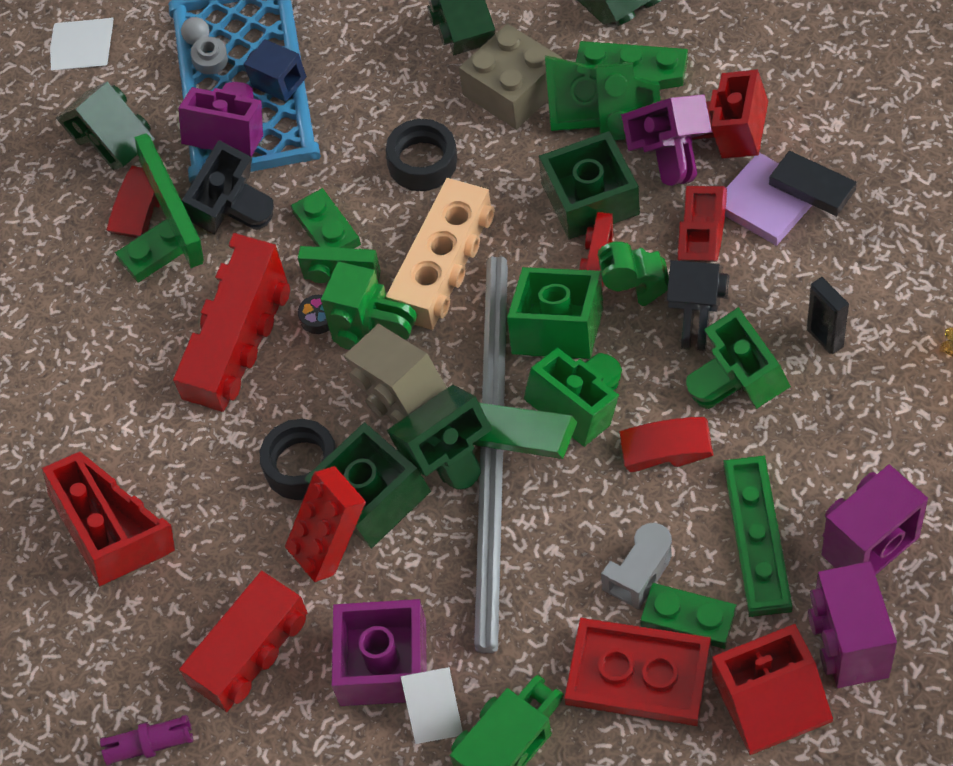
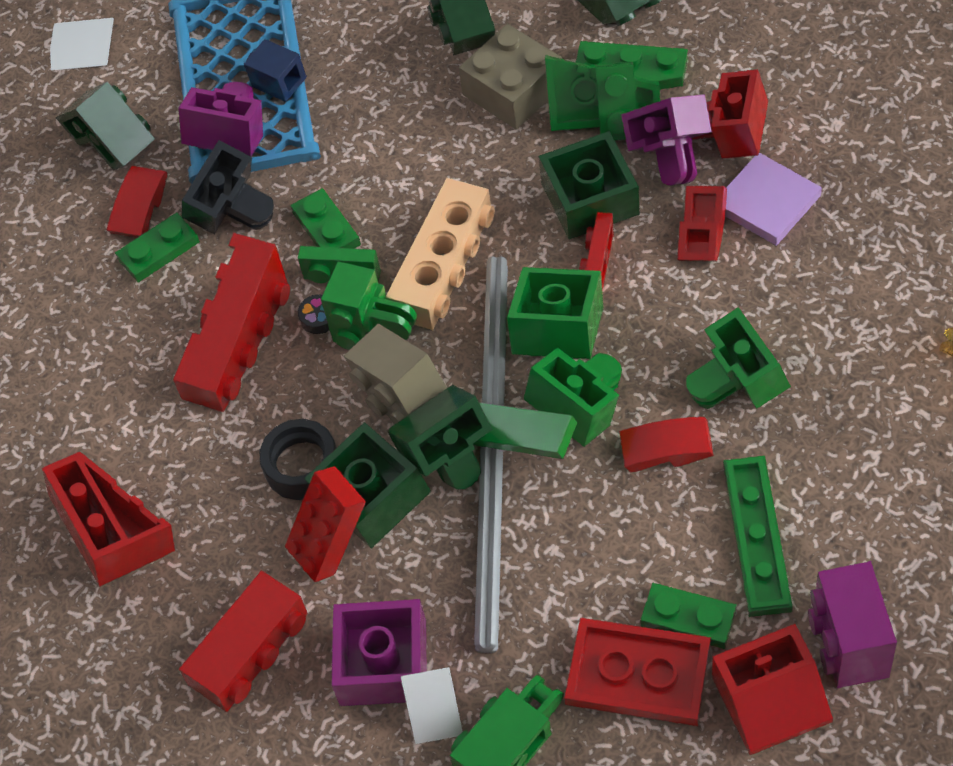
(146, 740): magenta pin -> none
(169, 200): green tile -> none
(196, 32): light grey plate -> none
(417, 132): black tyre -> none
(636, 268): green leg -> none
(641, 567): light grey leg -> none
(696, 288): black brick -> none
(812, 183): black tile -> none
(827, 316): black tile -> none
(874, 521): magenta brick -> none

